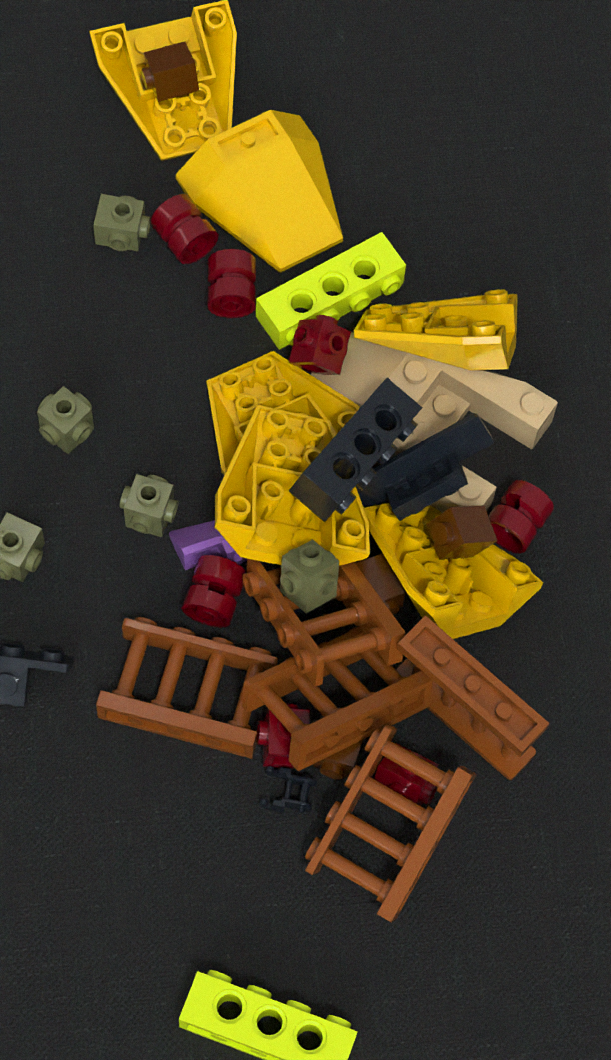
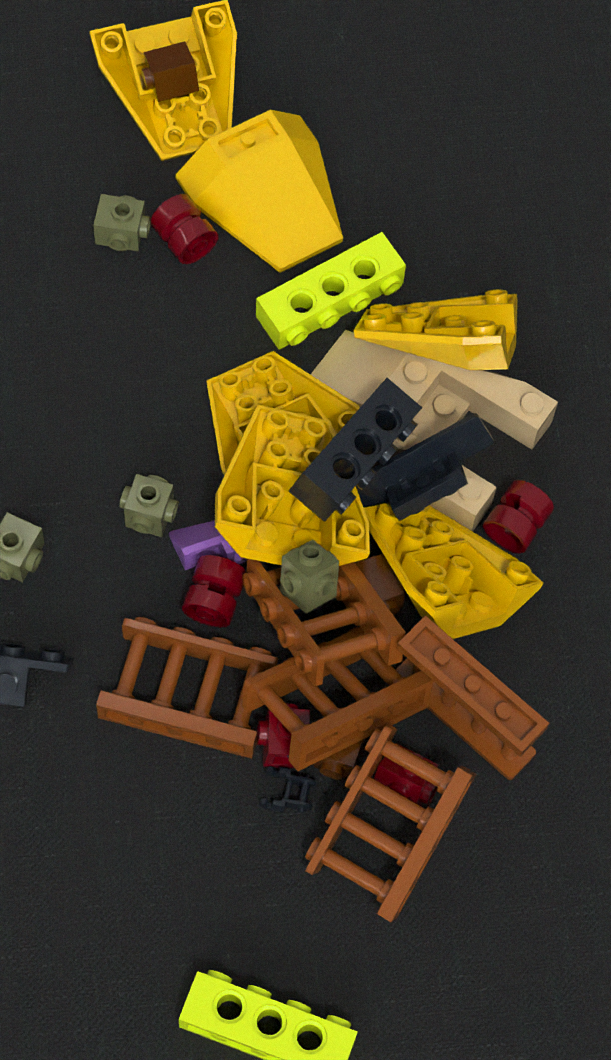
(65, 419): olive brick -> none
(232, 283): dark red wheel -> none
(320, 346): dark red brick -> none
(461, 532): reddish brown brick -> none

